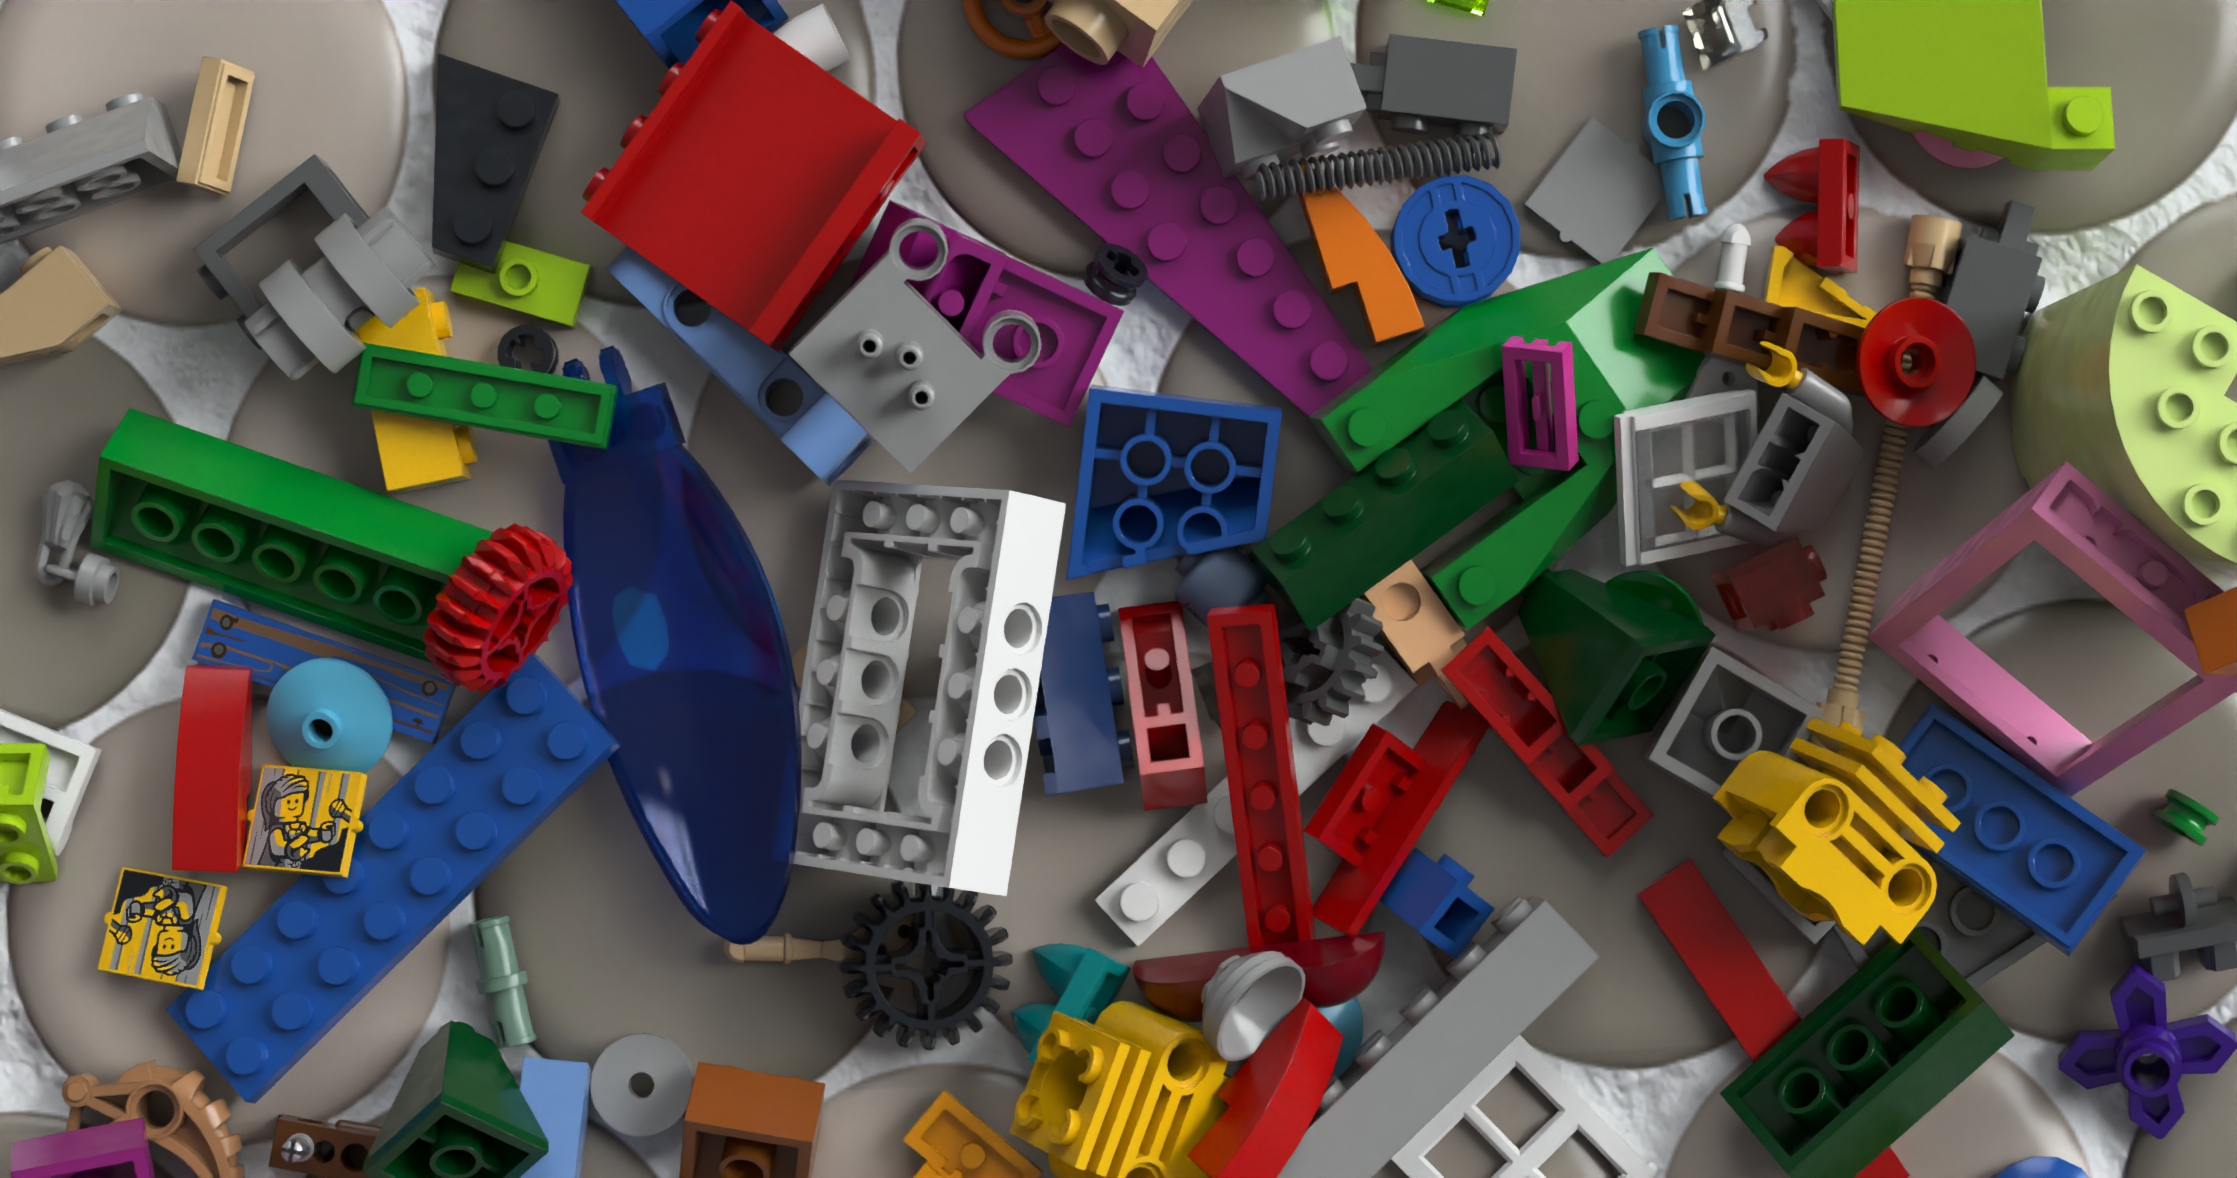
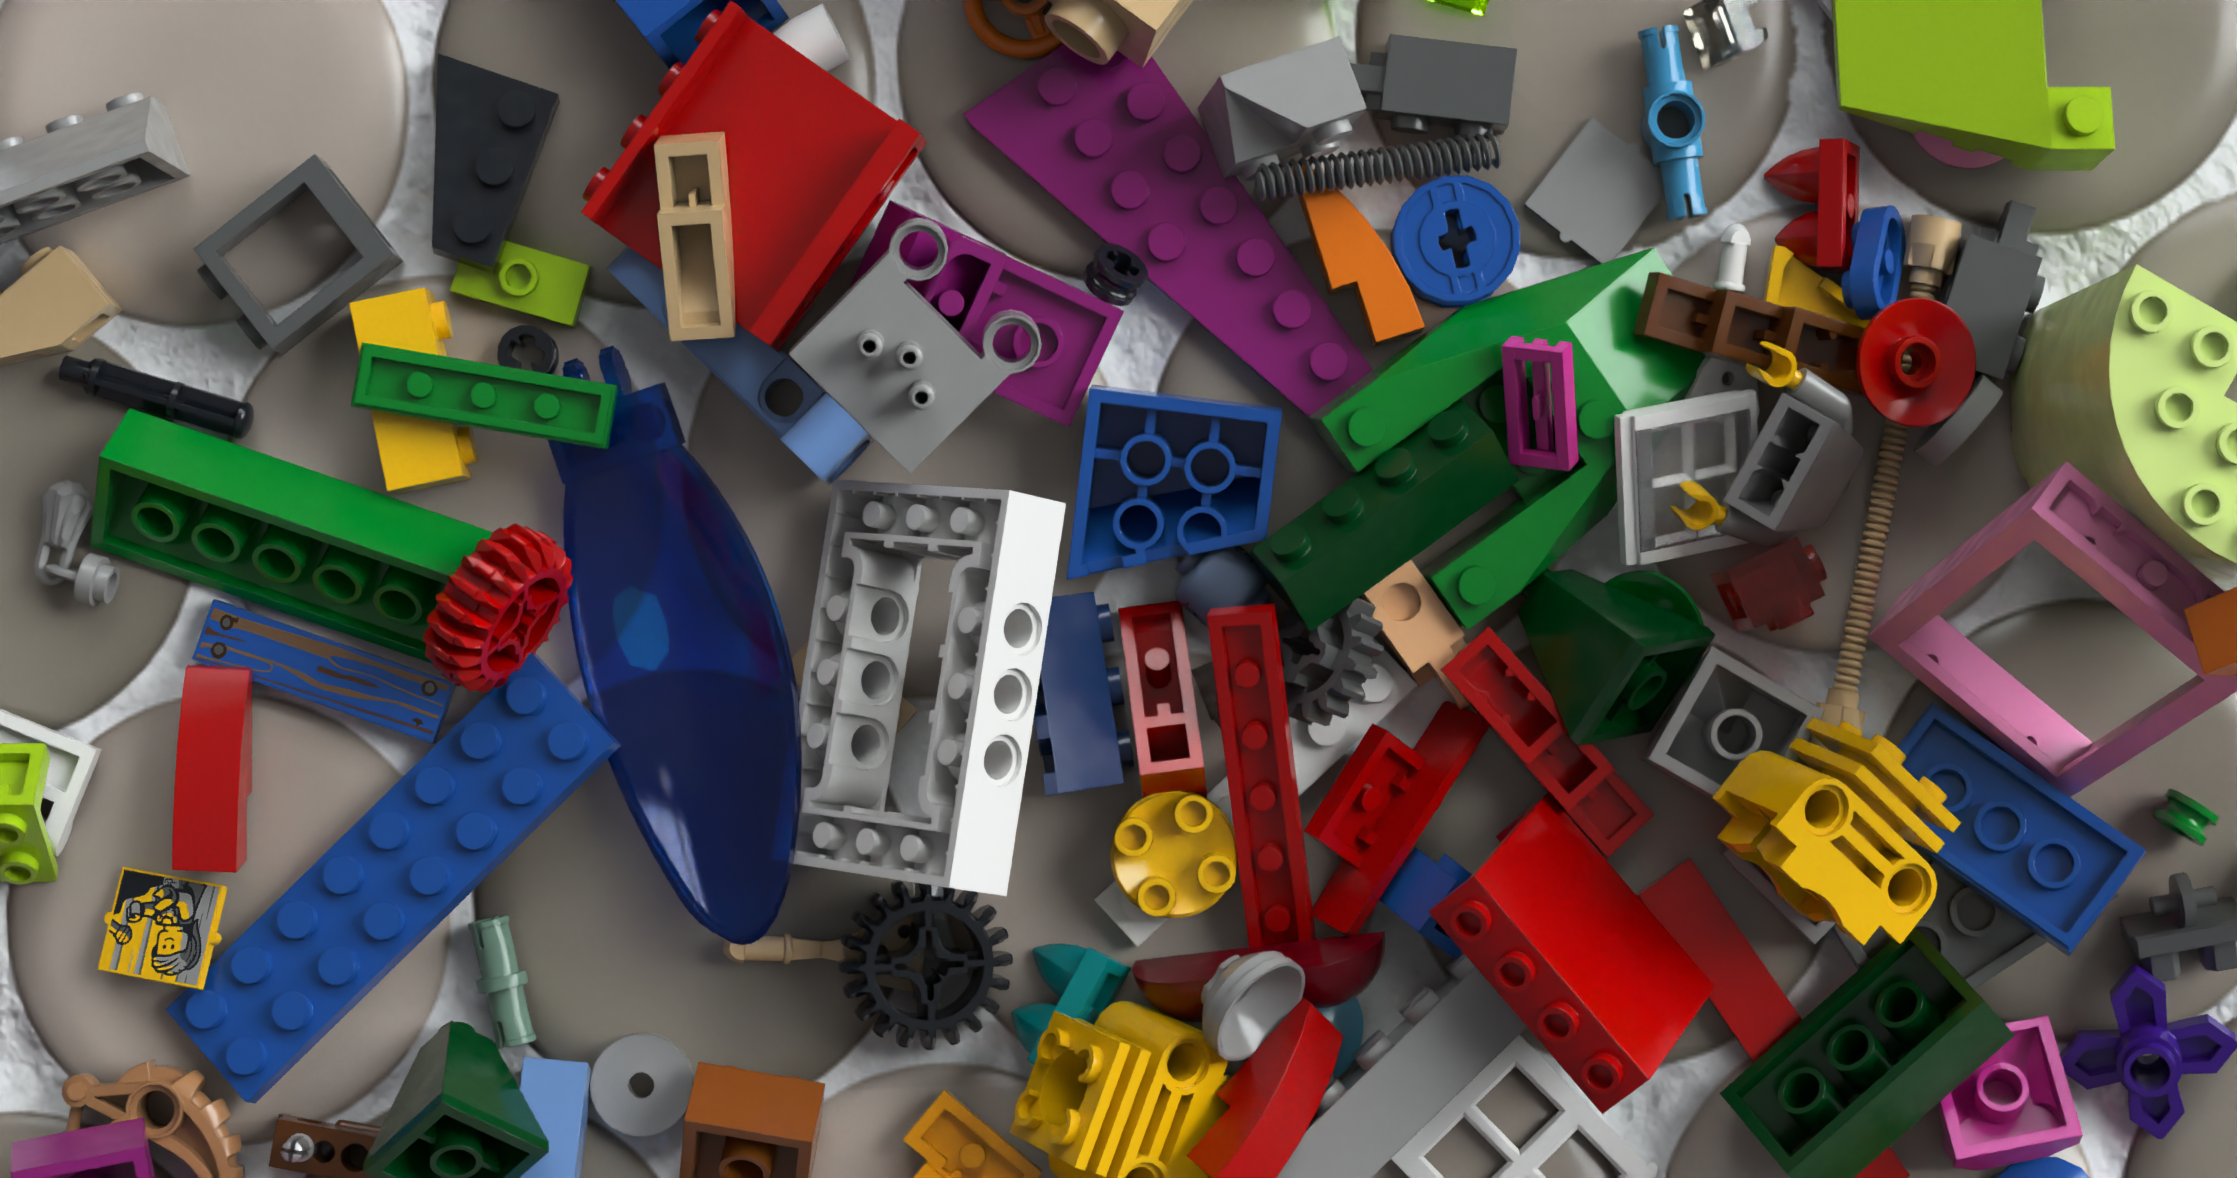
(159, 395): none -> black piece
(215, 126): tan tile -> none
(305, 821): piece -> none
(318, 310): light grey piece -> none
(343, 698): medium azure dish -> none
(696, 235): none -> tan slope
(1174, 854): none -> yellow dish
(1575, 954): none -> red panel
(1875, 262): none -> blue plate
(2012, 1105): none -> dark pink slope

